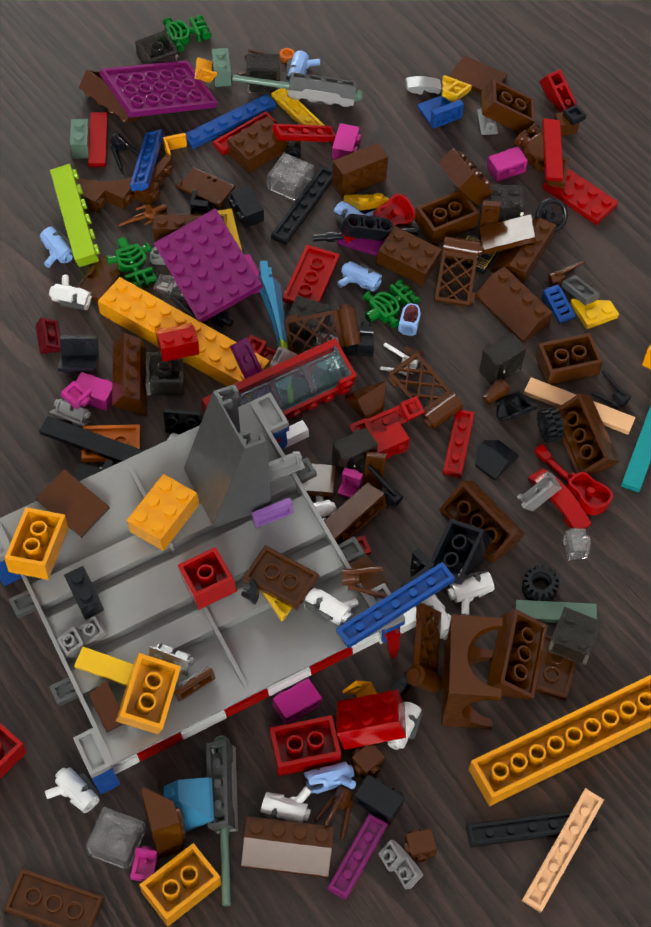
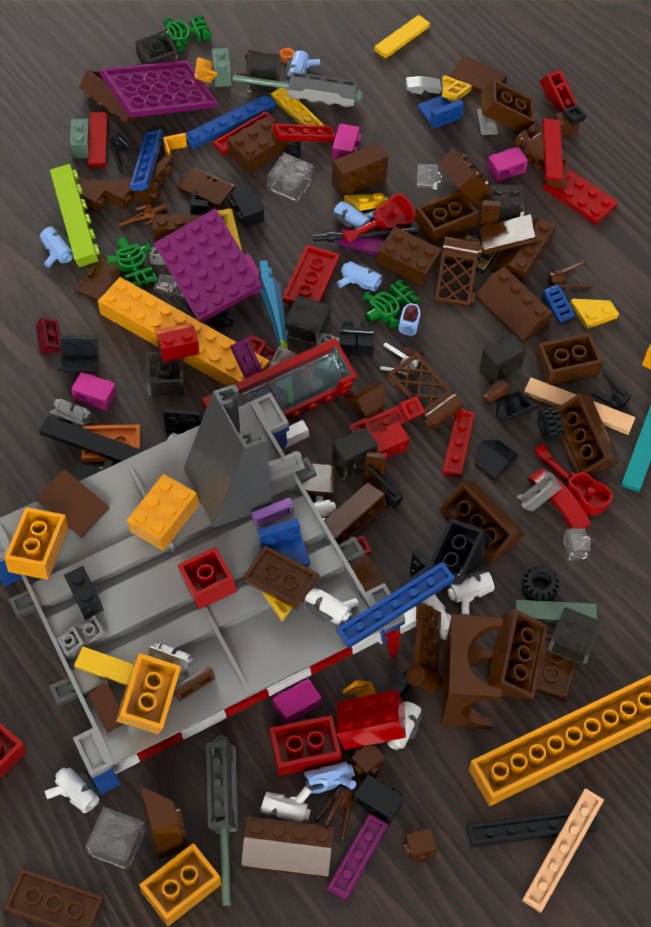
(70, 296): white piece -> none
(76, 395): dark pink bracket -> none
(129, 374): reddish brown slope -> none
(144, 863): dark pink bracket -> none
(194, 800): dark azure slope -> none
(253, 592): black bar -> none
(286, 540): none -> blue bracket
(303, 206): black tile -> none
(345, 323): reddish brown piece -> none
(350, 483): dark pink bracket -> none
(351, 577): reddish brown plant -> none
(366, 227): black beam -> none
(398, 860): light grey slope -> none
(402, 36): none -> yellow tile
(427, 176): none -> clear brick
(545, 212): black piece -> none
(580, 290): dark grey plate -> none

